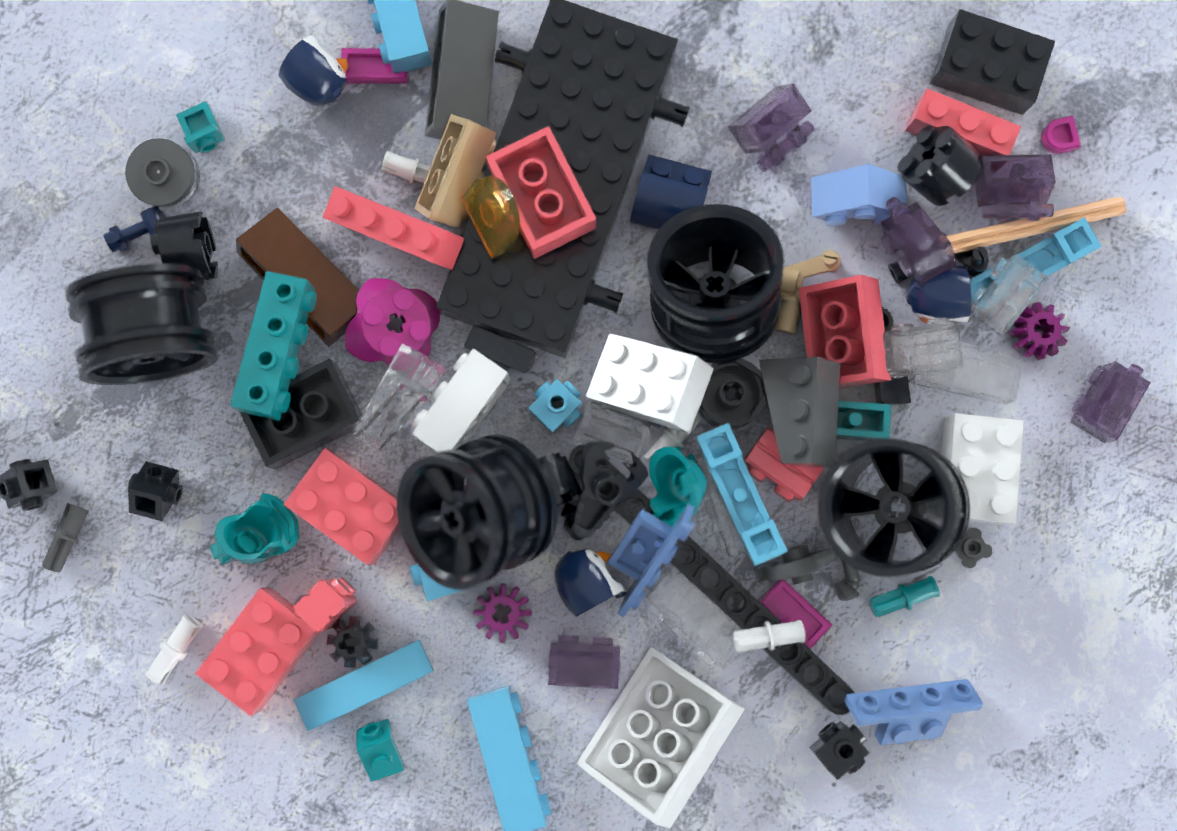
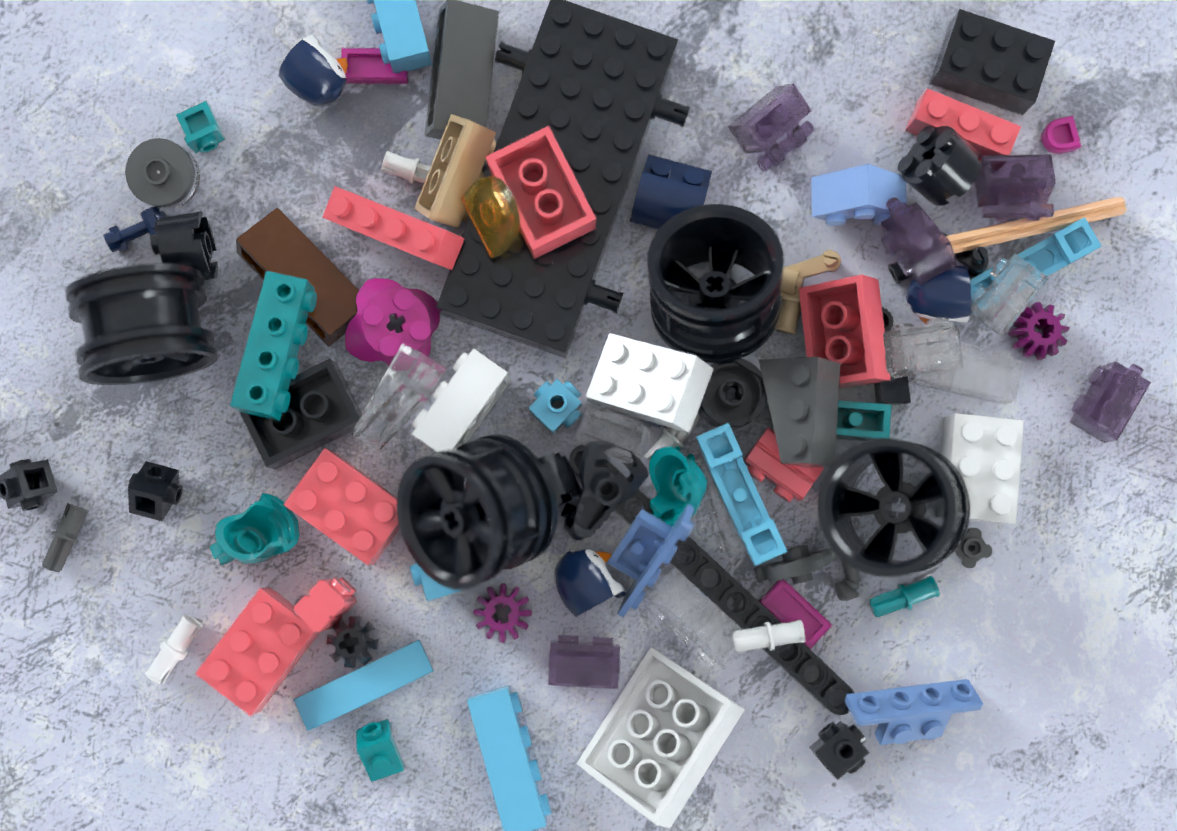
(500, 349): black slope -> none

